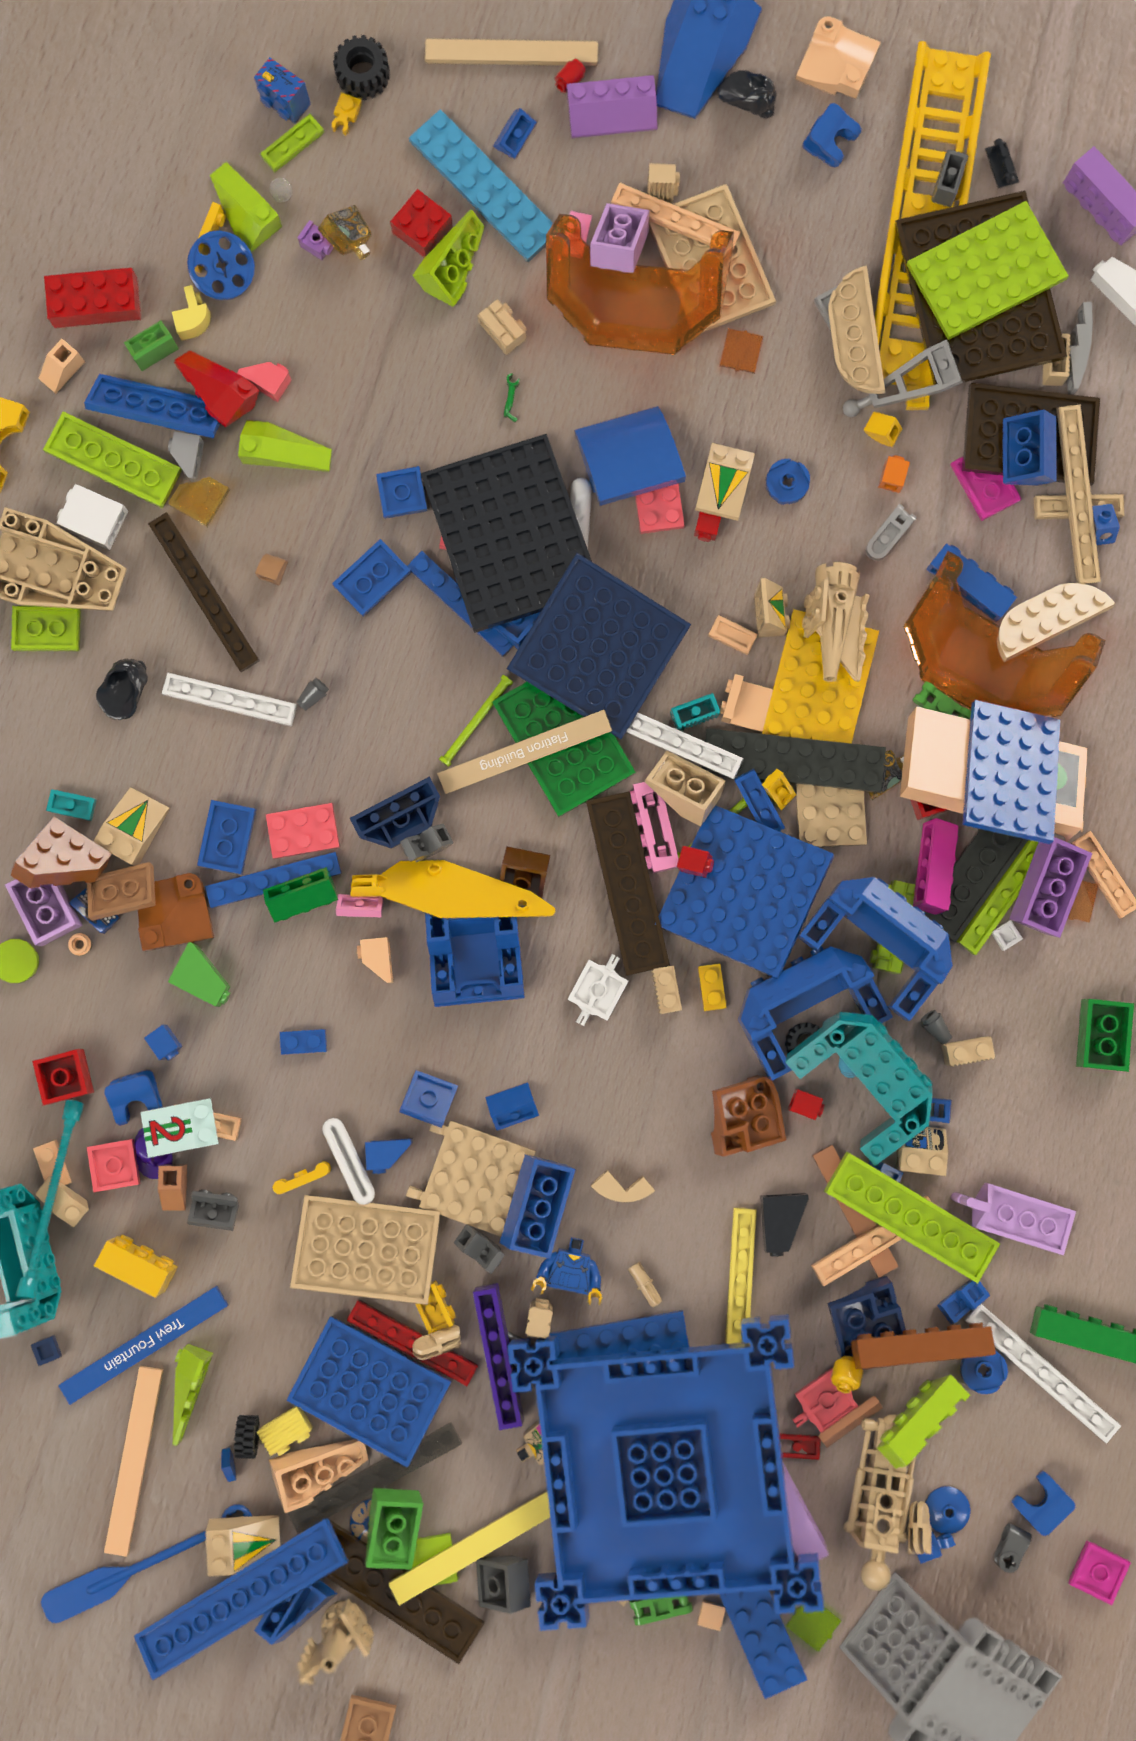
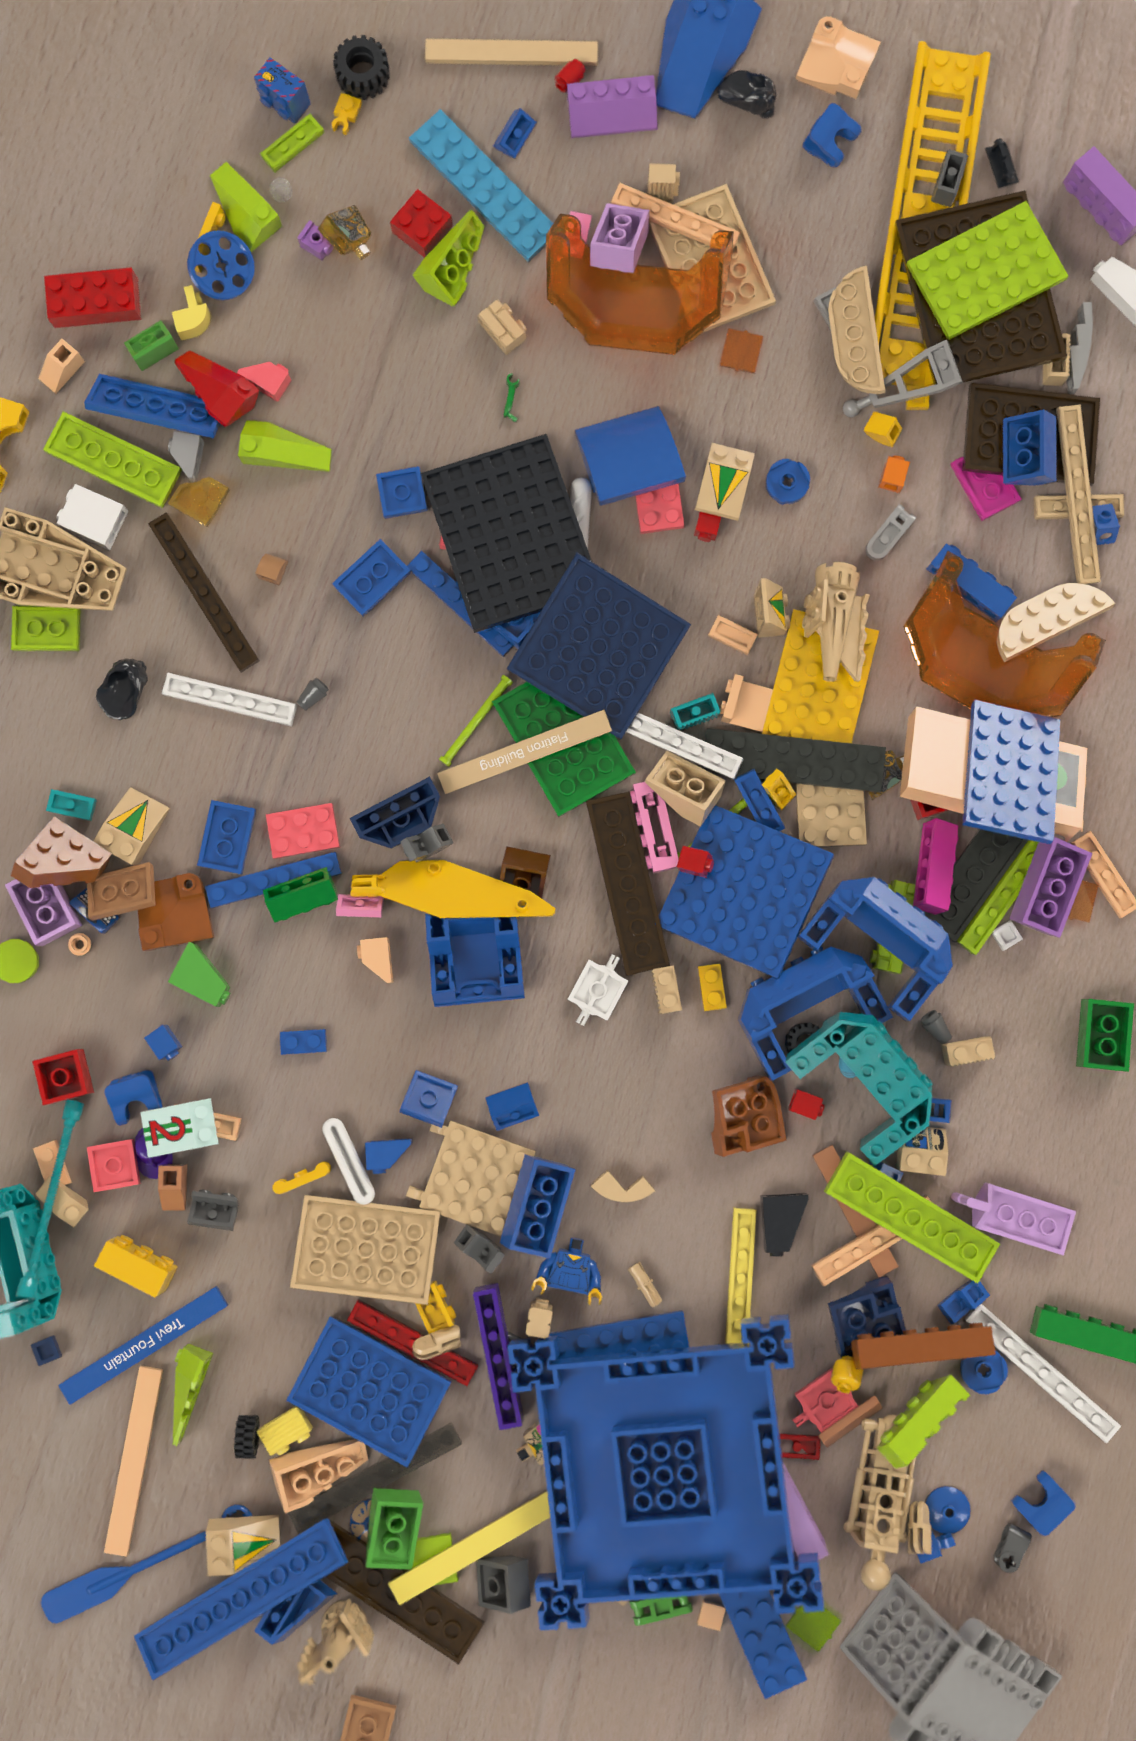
(228, 1464): blue tile -> none
(941, 702): bright green plate -> none
(1099, 1572): dark pink plate -> none

